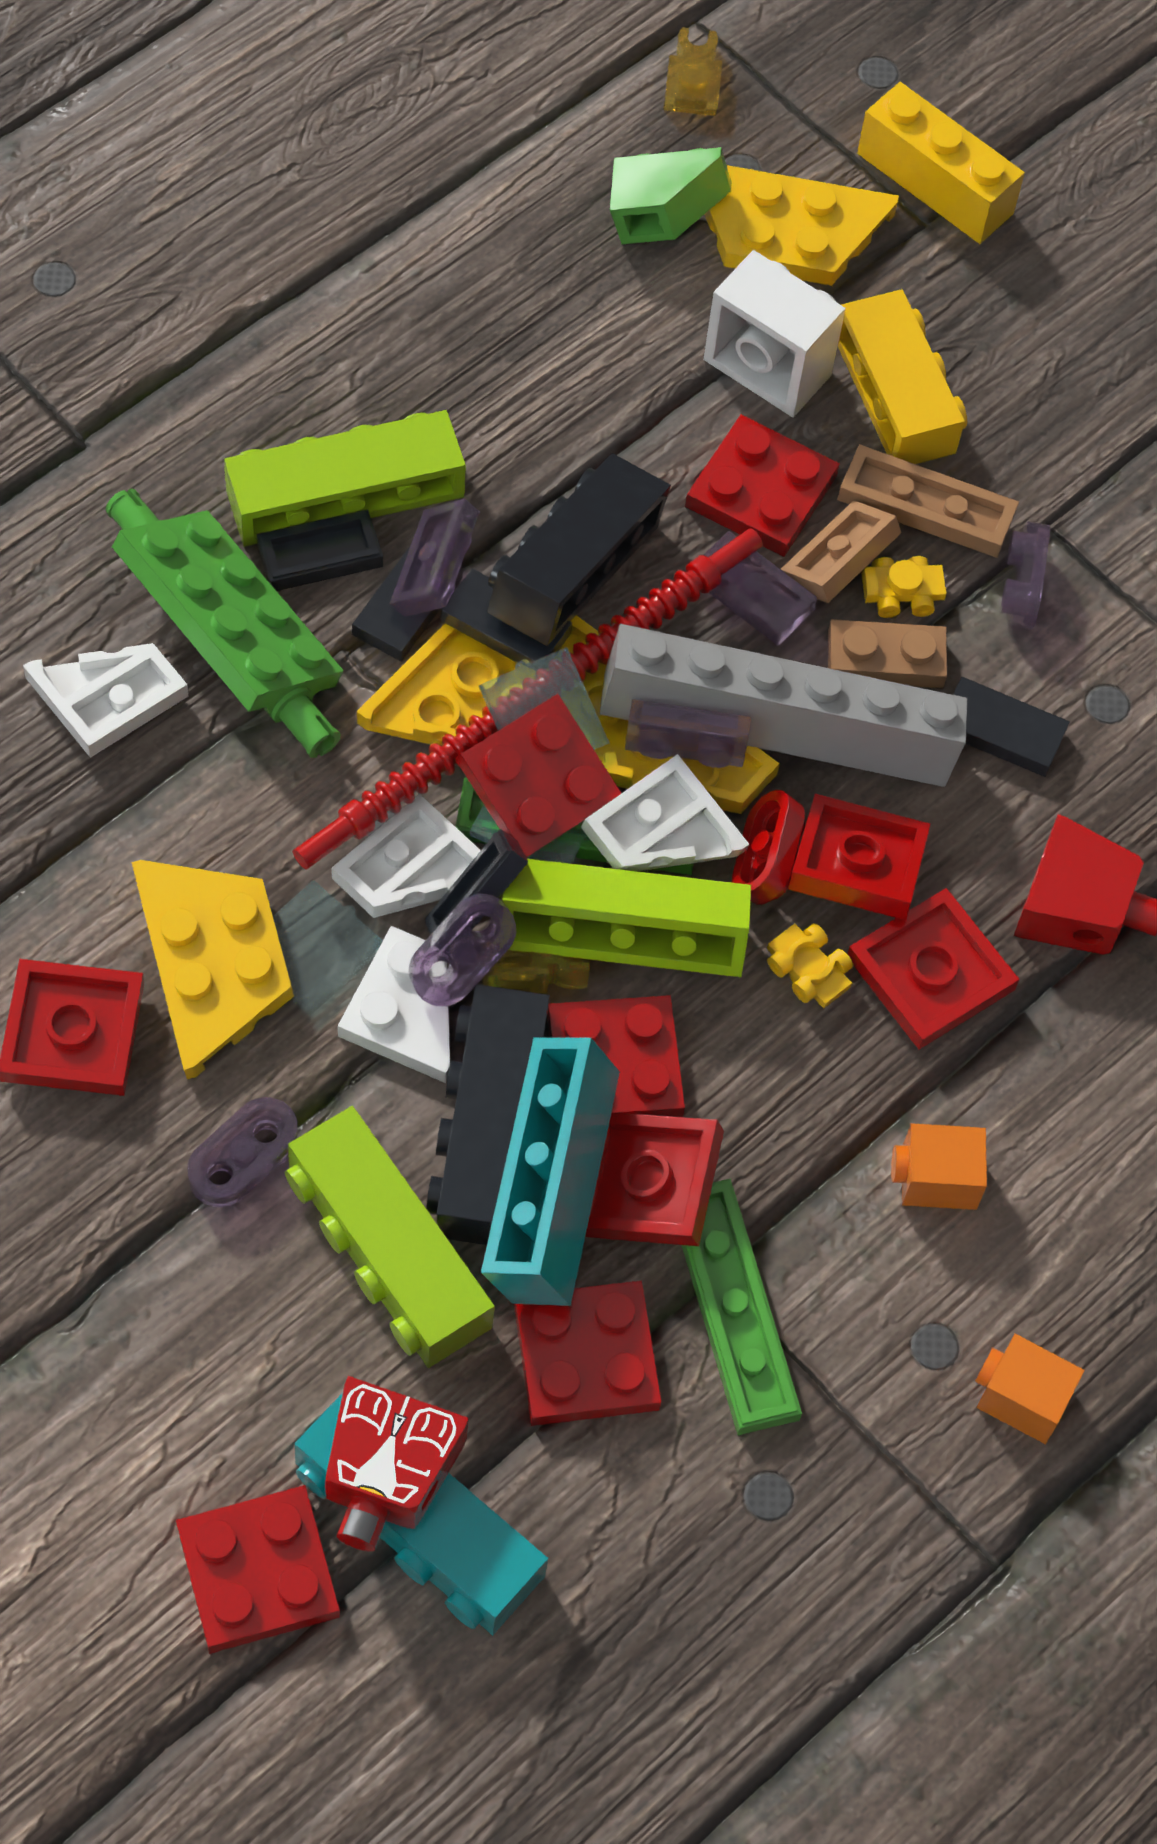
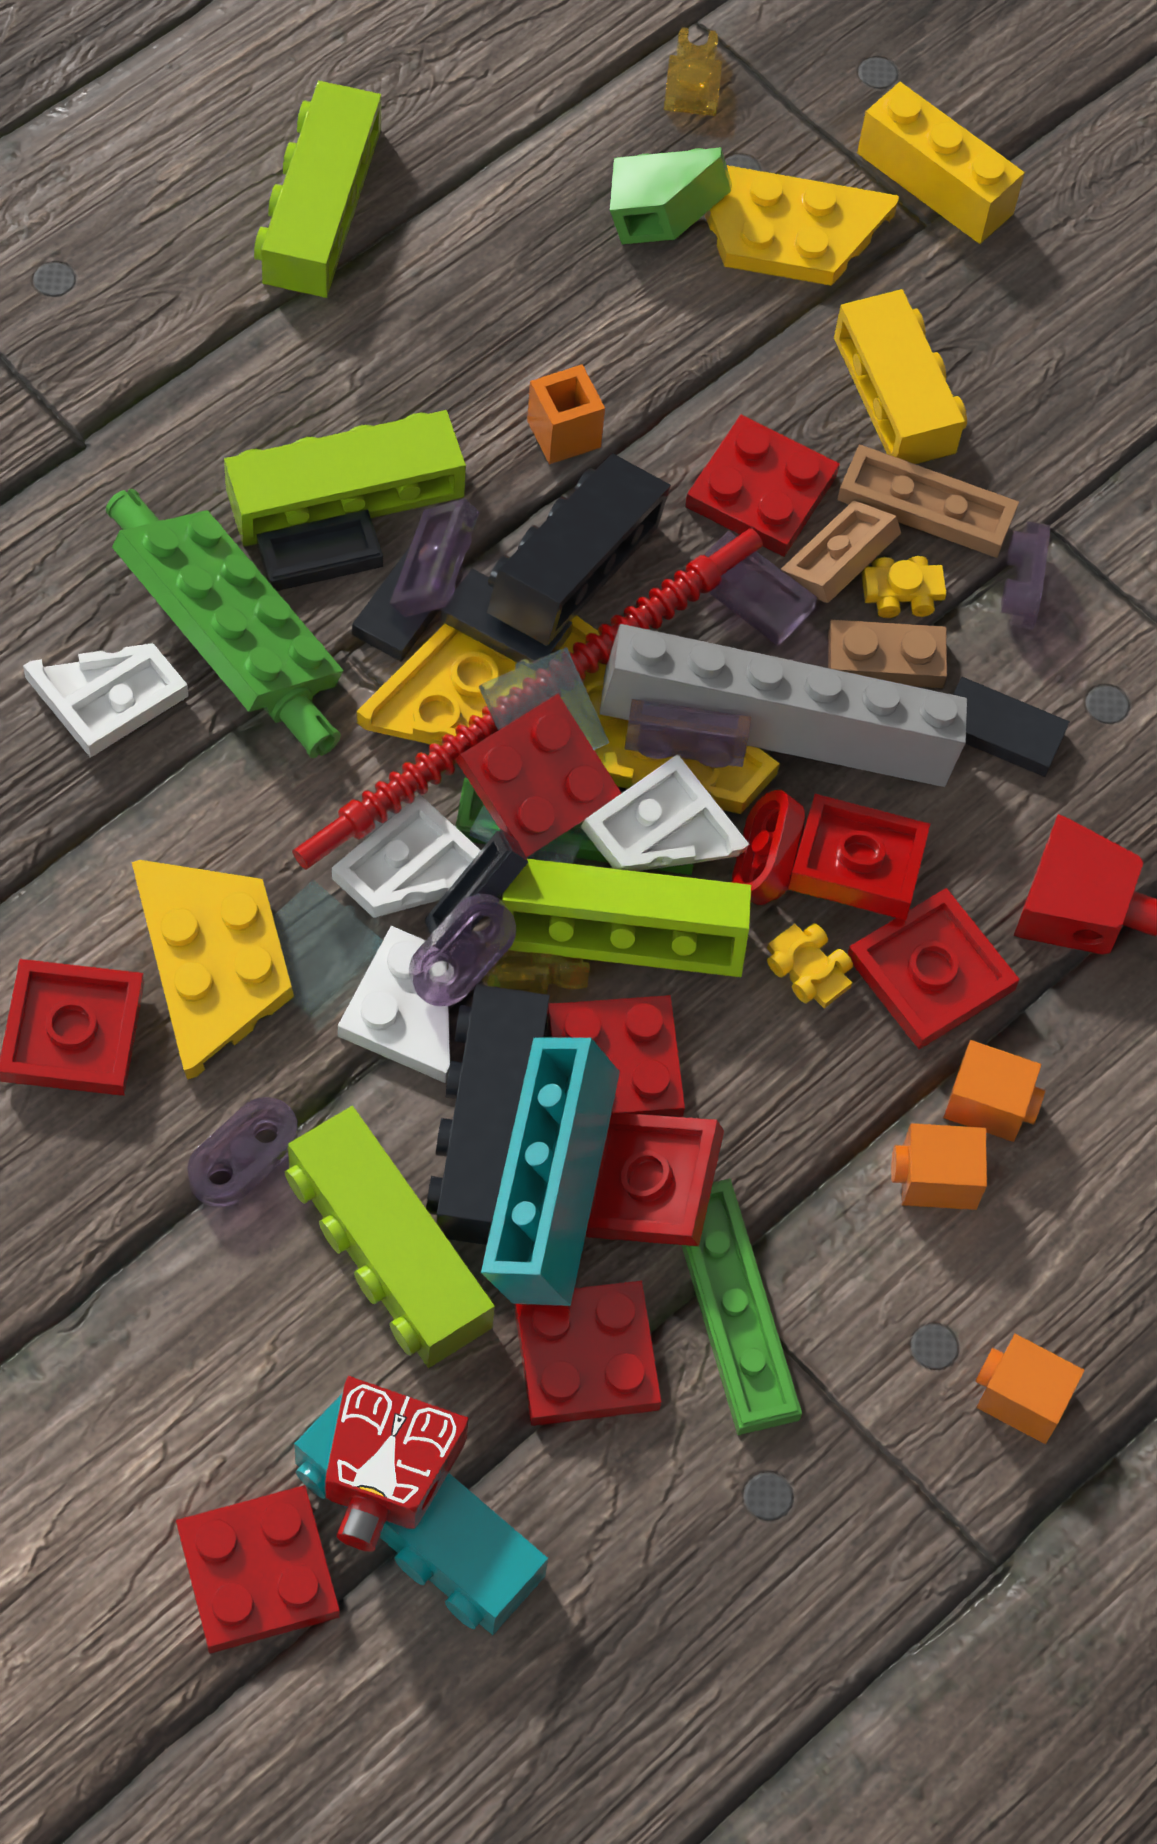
(319, 189): none -> lime brick
(565, 414): none -> orange brick
(773, 333): white brick -> none
(995, 1091): none -> orange brick

